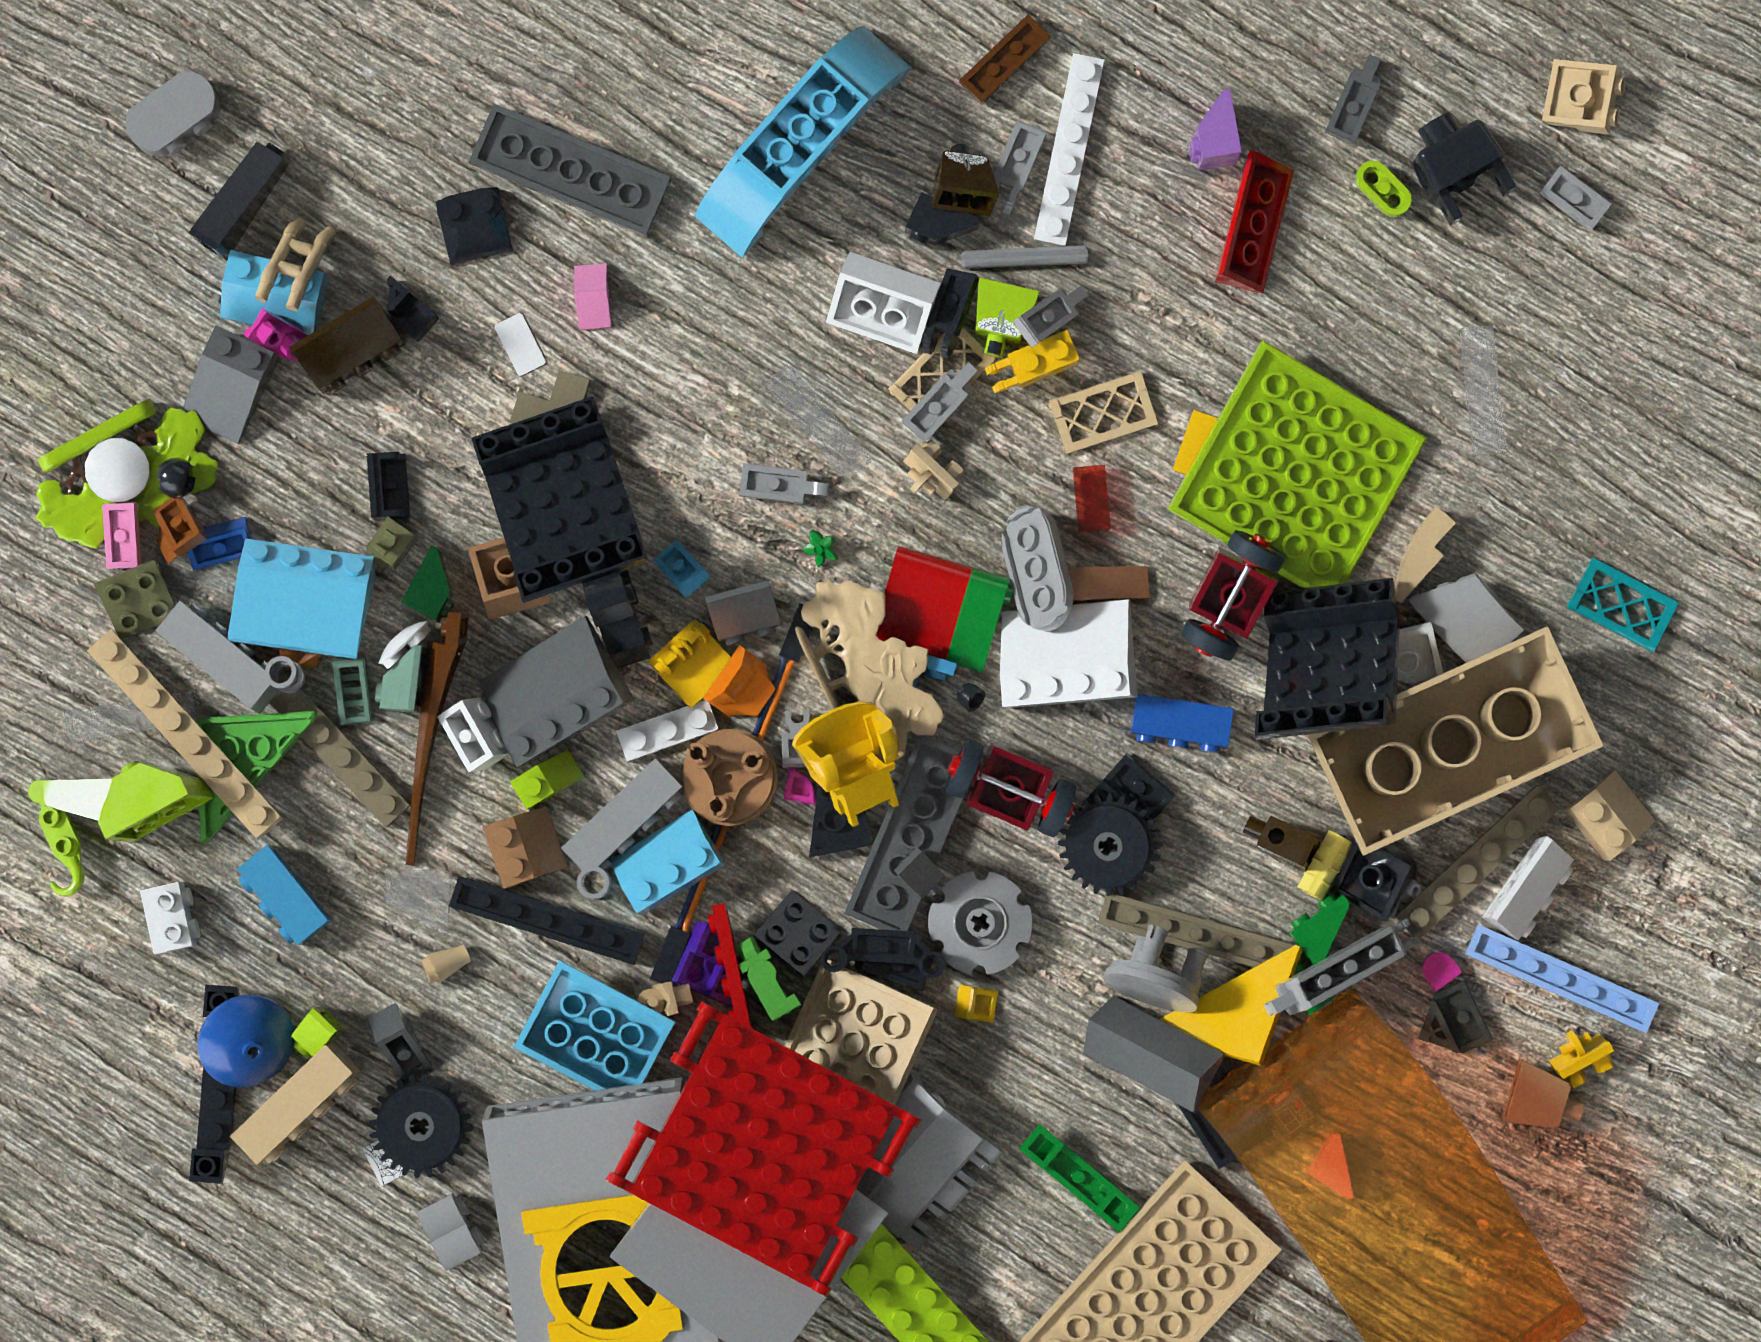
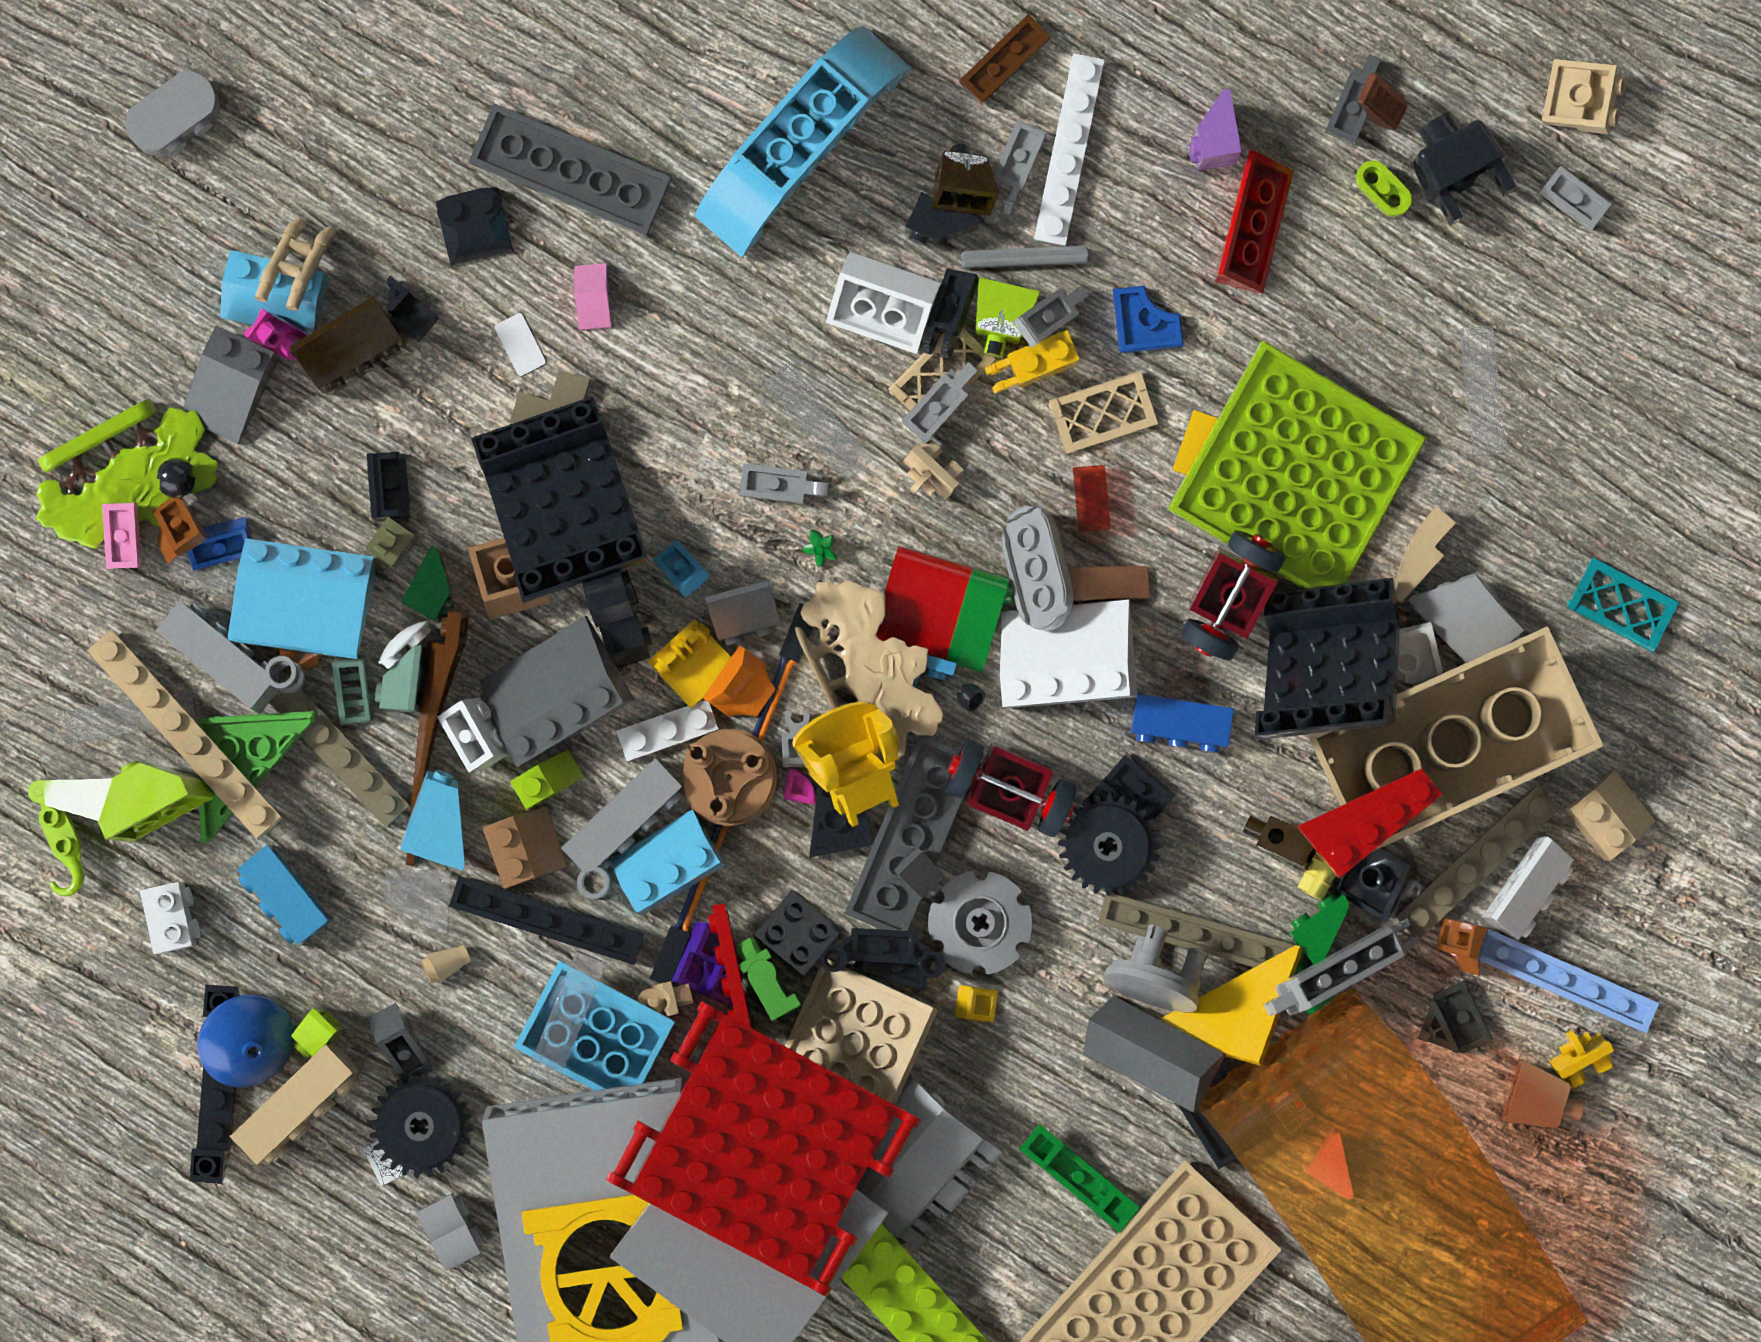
(117, 469): white dish -> none
(136, 599): olive hinge -> none
(239, 200): black slope -> none
(436, 822): none -> medium azure slope
(566, 1018): none -> clear tile
(1142, 324): none -> blue tile
(1363, 824): none -> red wing
(1382, 103): none -> copper slope
(1439, 969): dark pink tile -> none
(1463, 943): none -> dark orange slope

